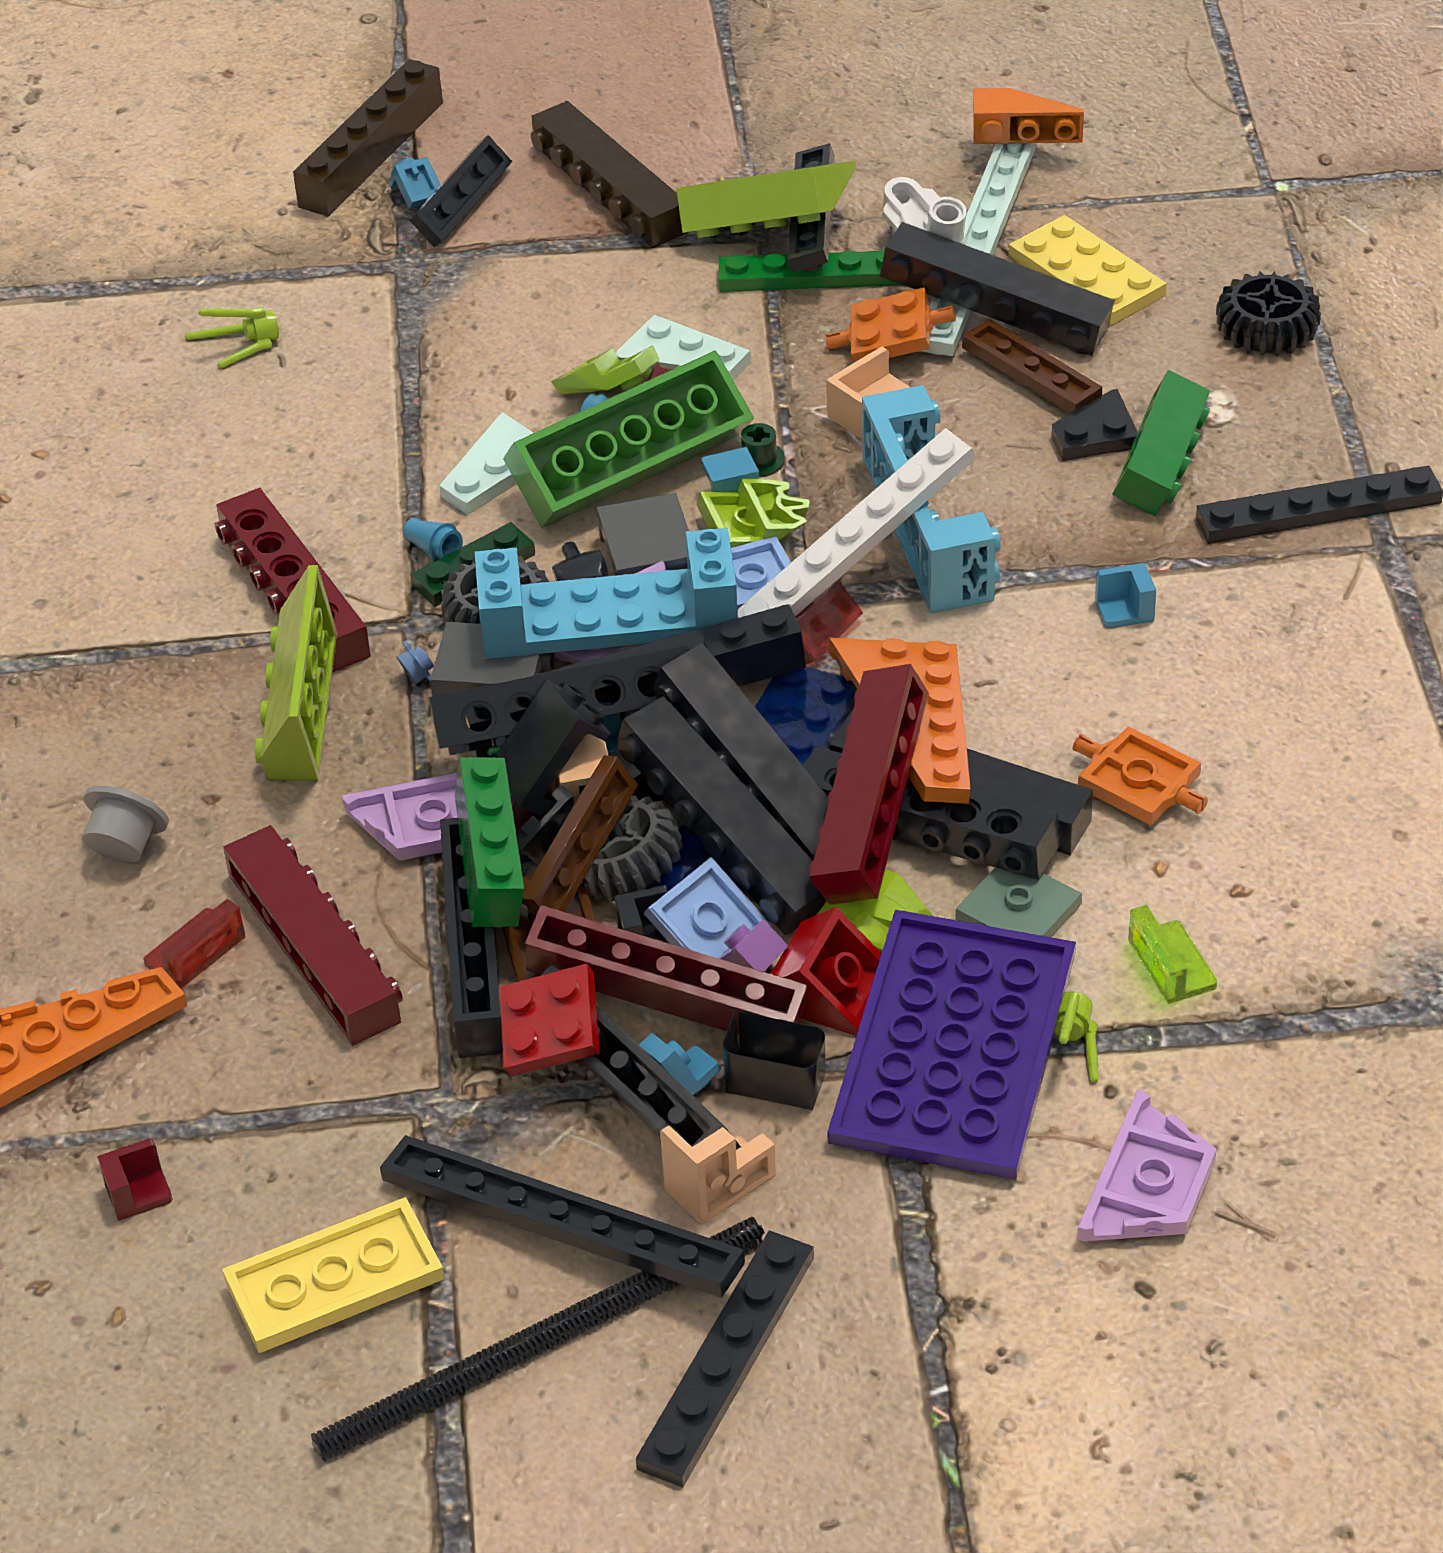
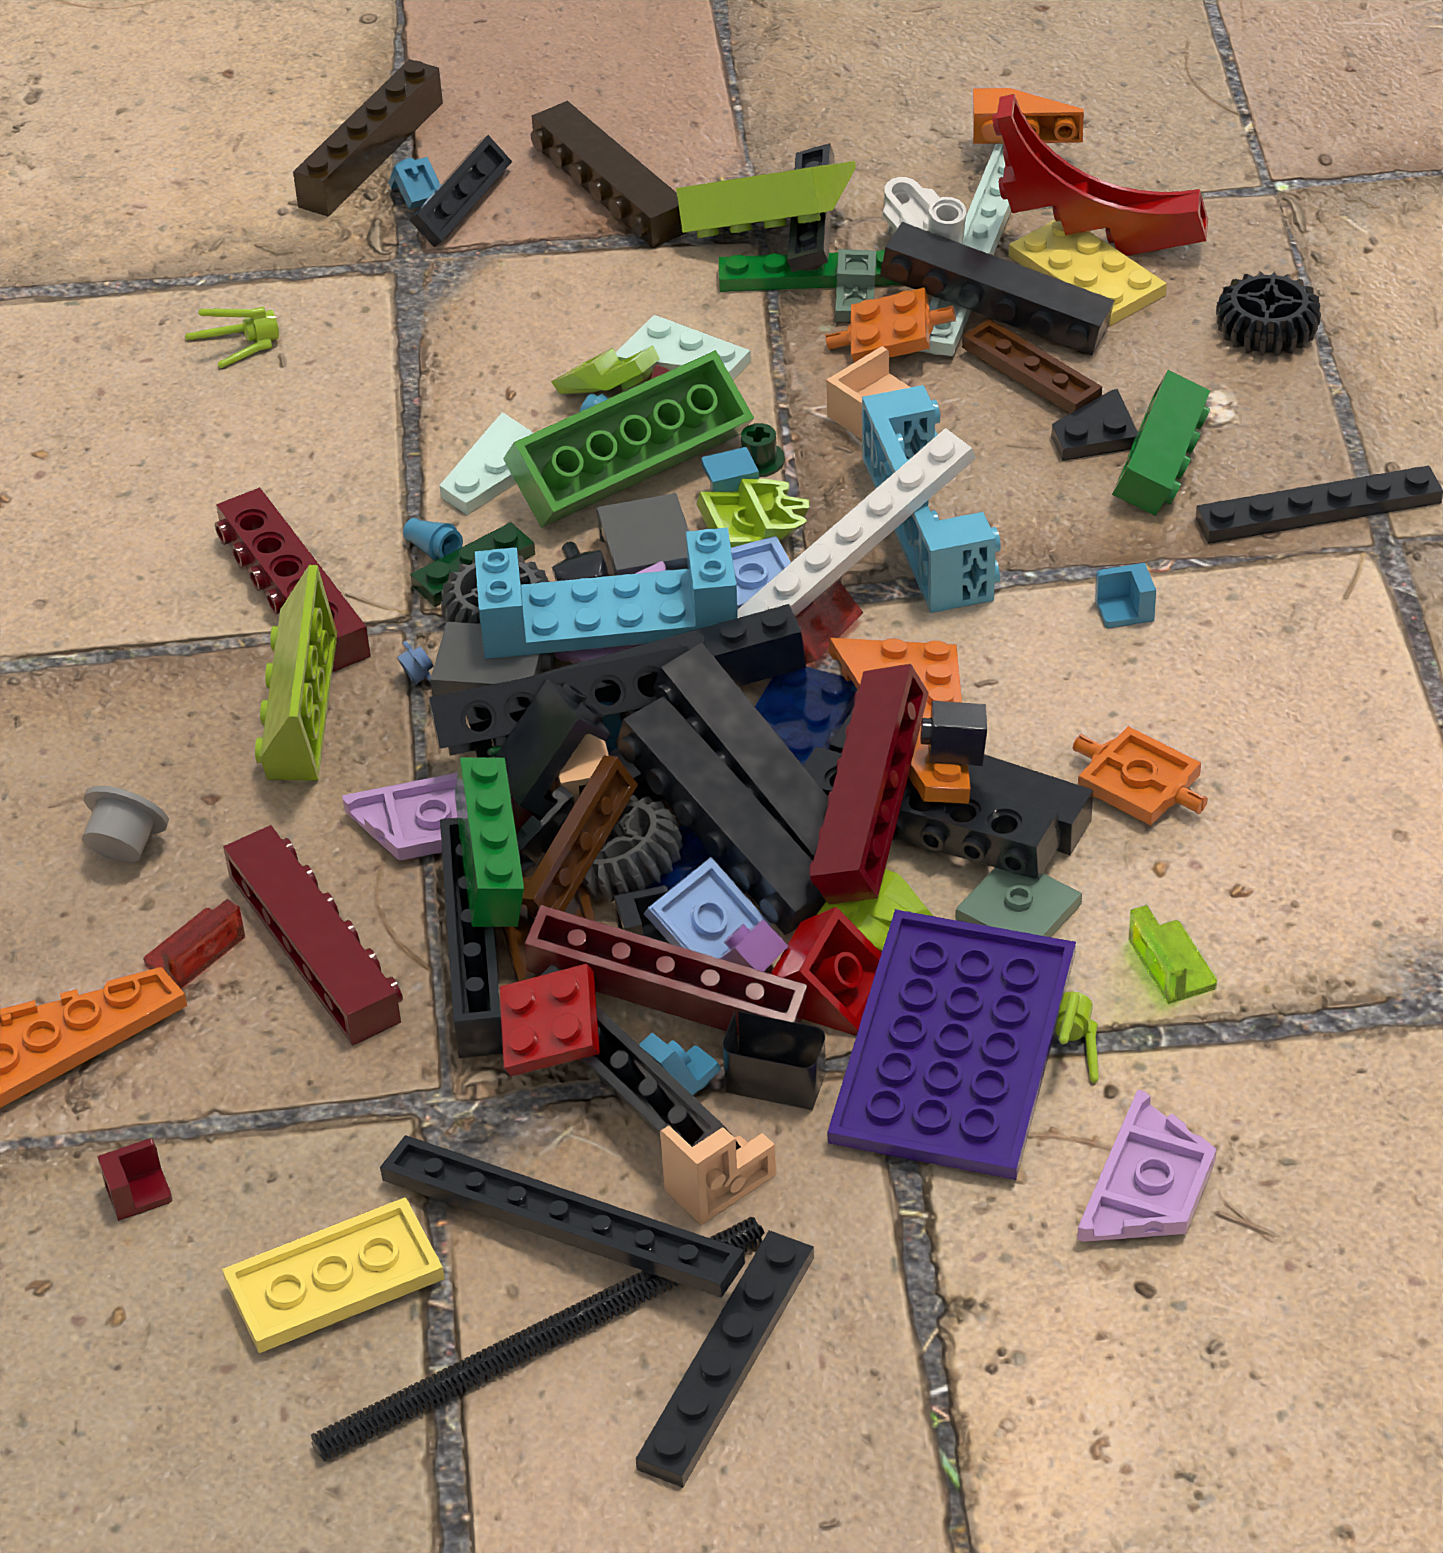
(854, 280): none -> sand green slope
(955, 733): none -> black brick
(1131, 217): none -> red arch

